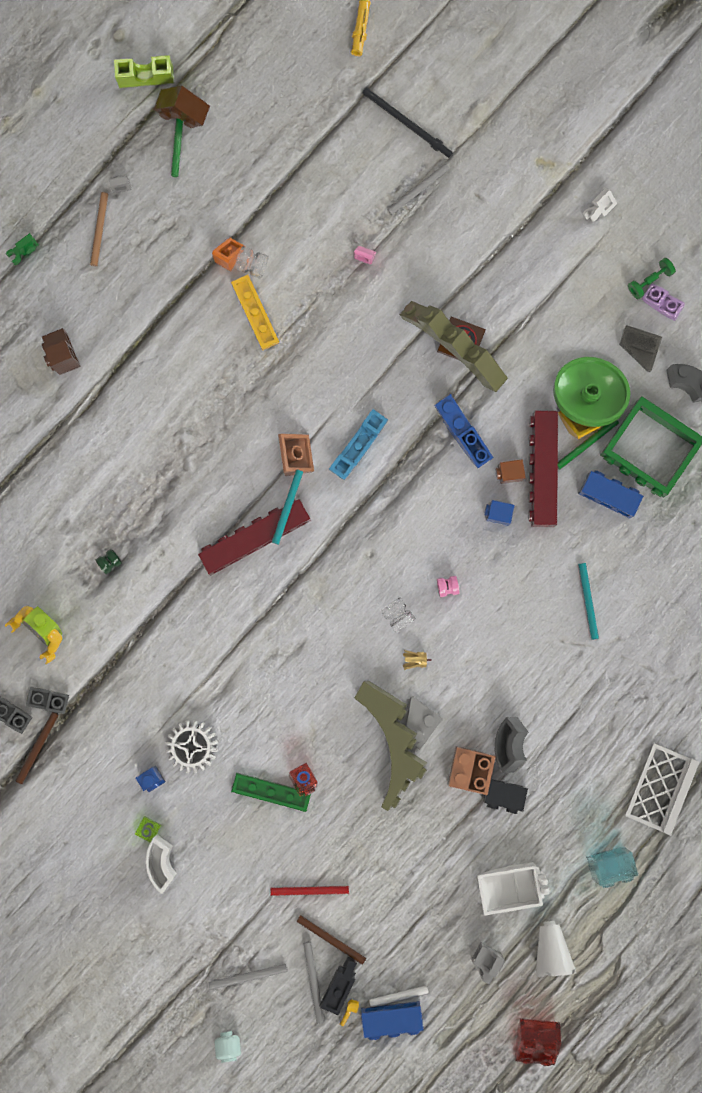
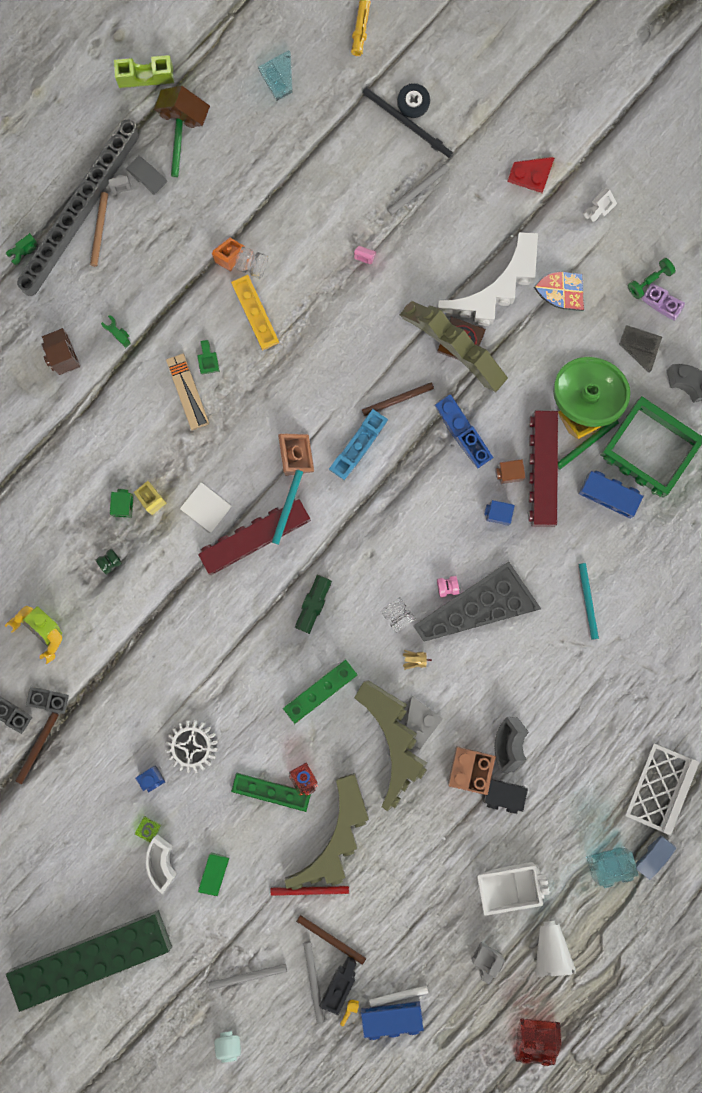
(78, 216): none -> dark grey beam
(88, 960): none -> dark green brick
(121, 335): none -> green plate
(121, 503): none -> green brick
(146, 174): none -> dark grey slope
(149, 498): none -> light yellow slope
(187, 391): none -> tan tile
(205, 507): none -> white sticker
(207, 361): none -> green plate
(213, 874): none -> green slope
(278, 75): none -> clear light blue wing
(313, 604): none -> dark green piece
(320, 691): none -> green fence
(328, 863): none -> olive arch
(399, 398): none -> reddish brown bar
(411, 109): none -> black bush
(488, 601): none -> dark grey wing
(502, 291): none -> white arch
(531, 173): none -> red wing
(562, 290): none -> shield
(656, 857): none -> sand blue slope

